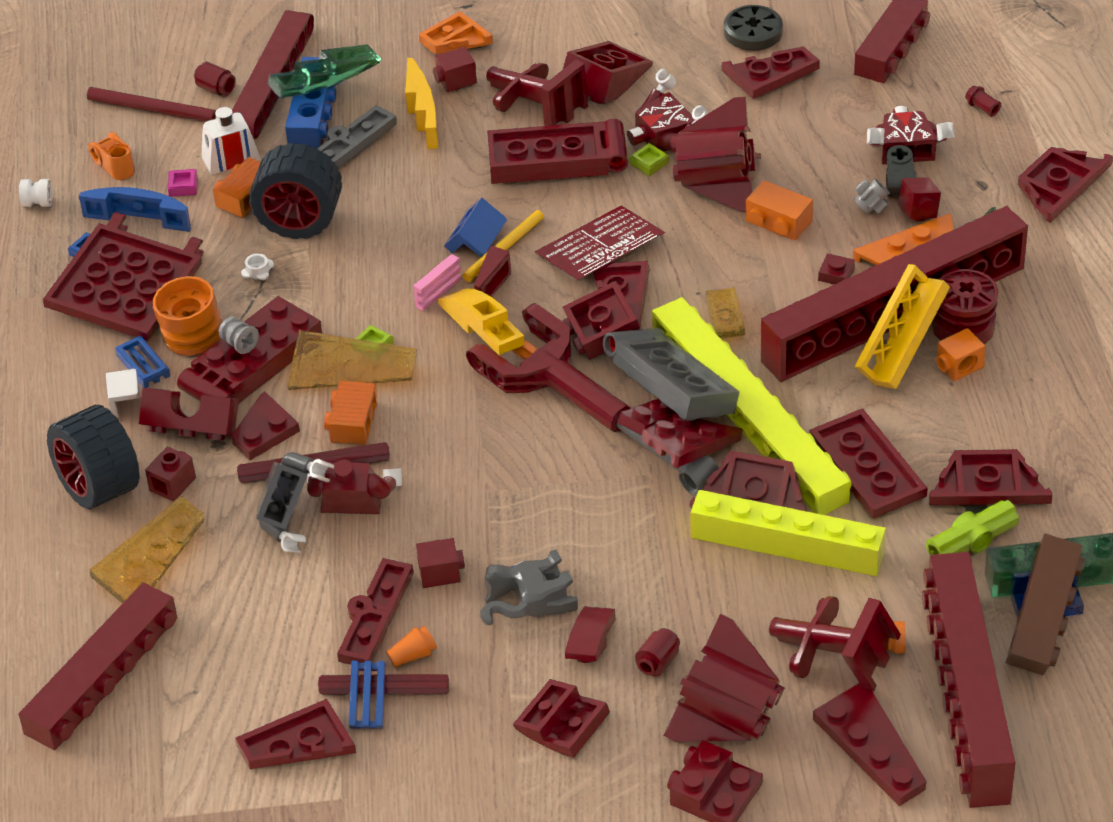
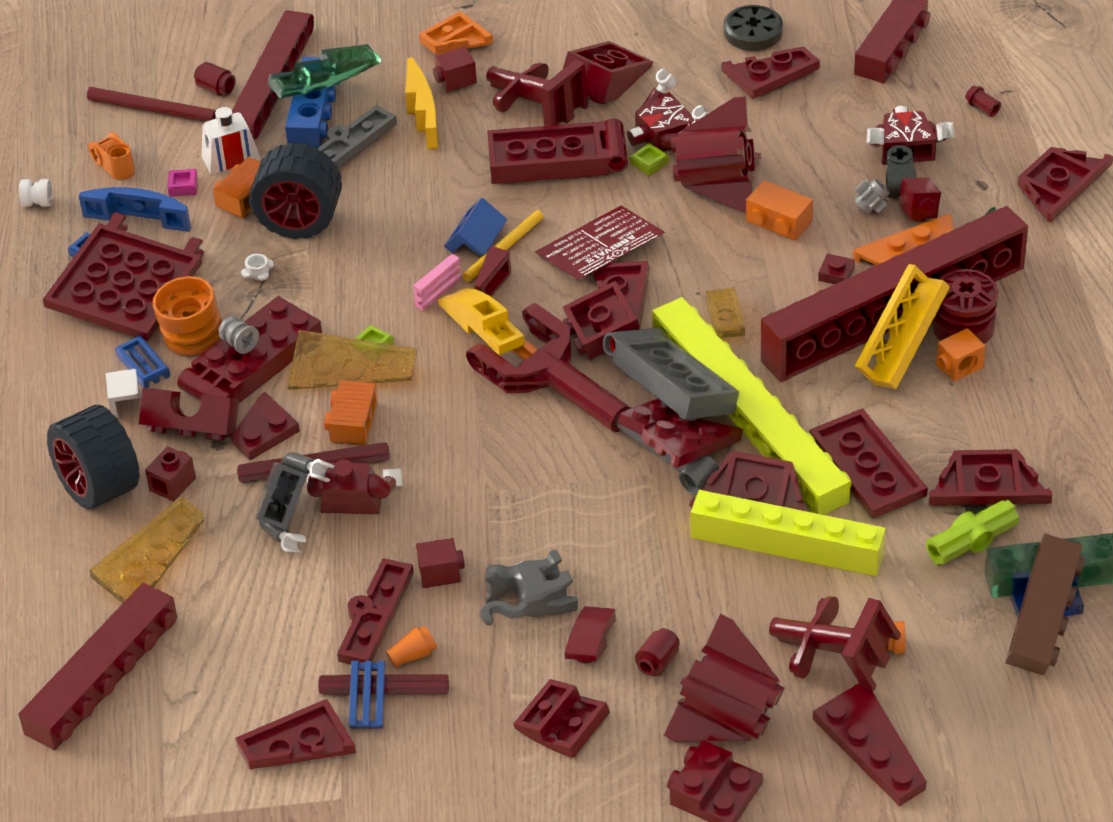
(969, 681): dark red brick -> none

